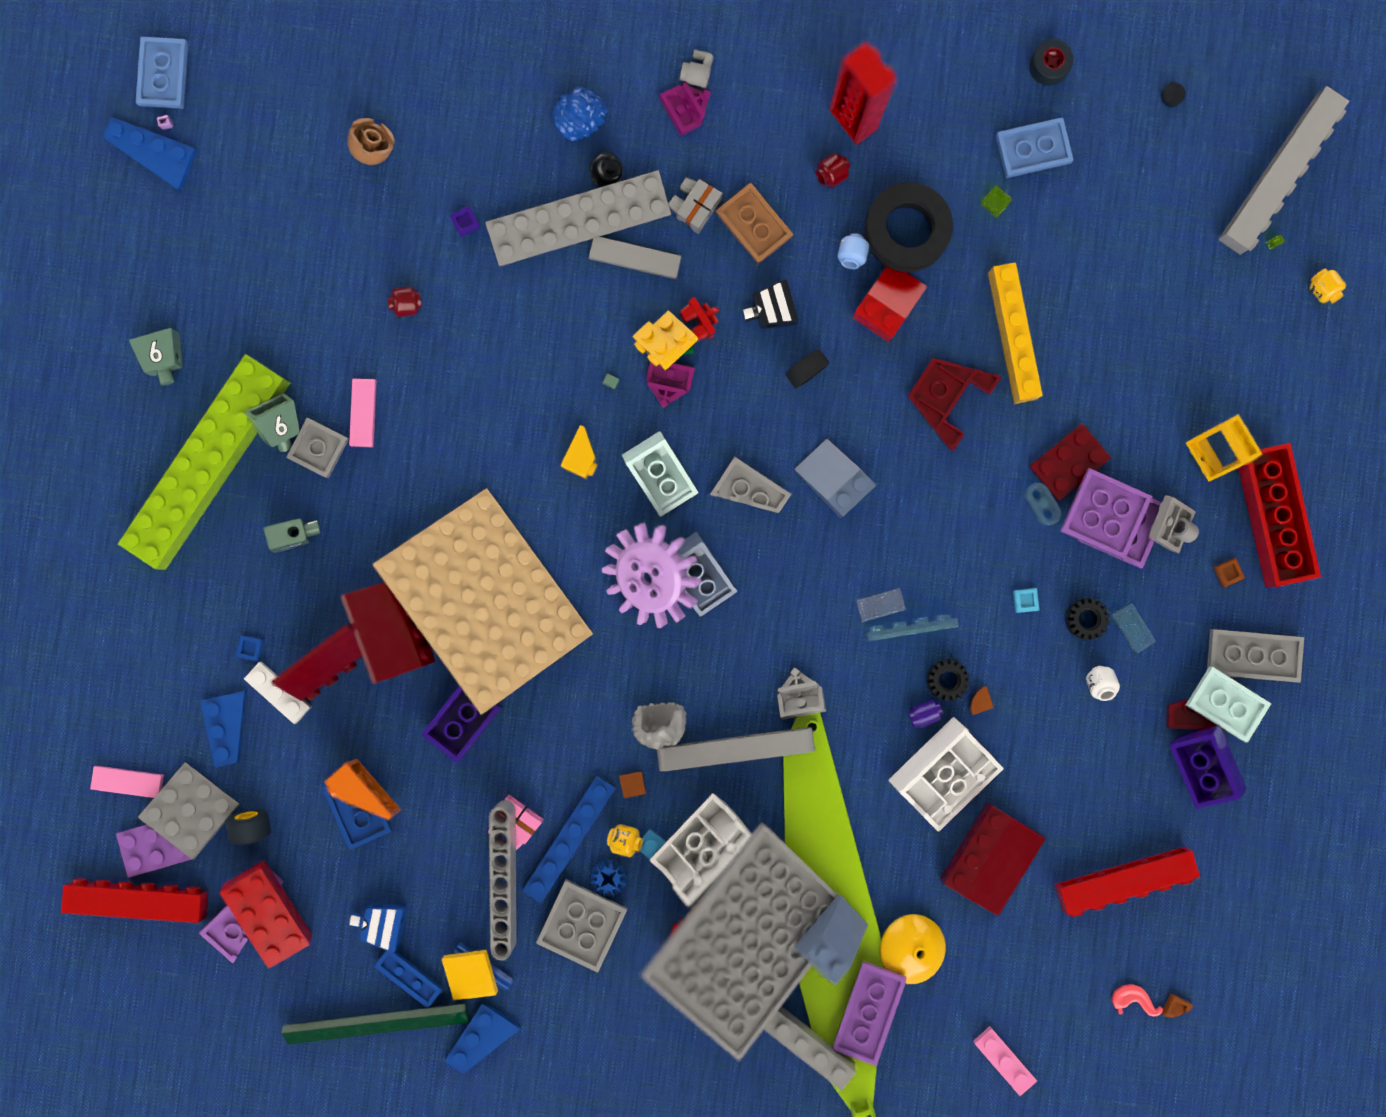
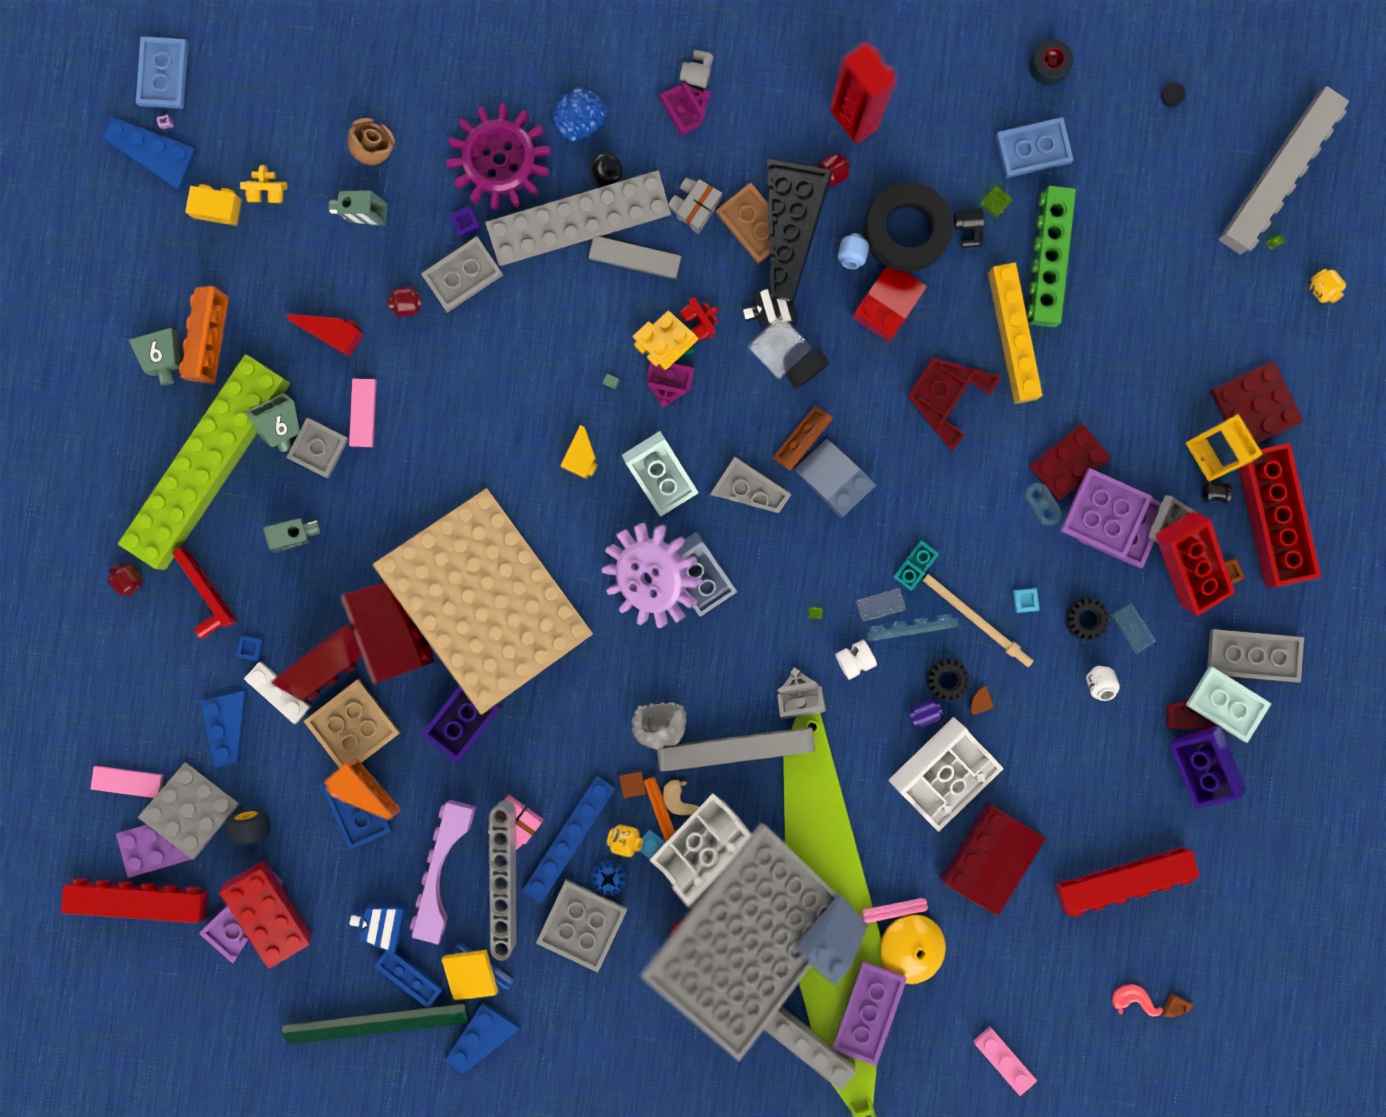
(125, 579): none -> dark red head
(204, 335): none -> orange slope
(213, 204): none -> yellow brick
(222, 614): none -> red piece
(254, 188): none -> yellow hips
(333, 331): none -> red slope
(352, 725): none -> tan plate
(360, 207): none -> sand green torso
(431, 916): none -> lavender arch
(462, 274): none -> light grey plate
(494, 136): none -> magenta gear
(659, 808): none -> orange axle
(672, 799): none -> tan piece
(779, 346): none -> clear tile
(793, 215): none -> black wing
(802, 438): none -> dark orange plate
(815, 613): none -> clear neon green piece
(856, 659): none -> white wheel
(894, 910): none -> bright pink axle
(916, 565): none -> teal slope
(970, 221): none -> black piece
(1012, 648): none -> tan bar
(1062, 200): none -> bright green brick
(1195, 563): none -> red brick
(1216, 493): none -> black bush
(1260, 401): none -> dark red plate

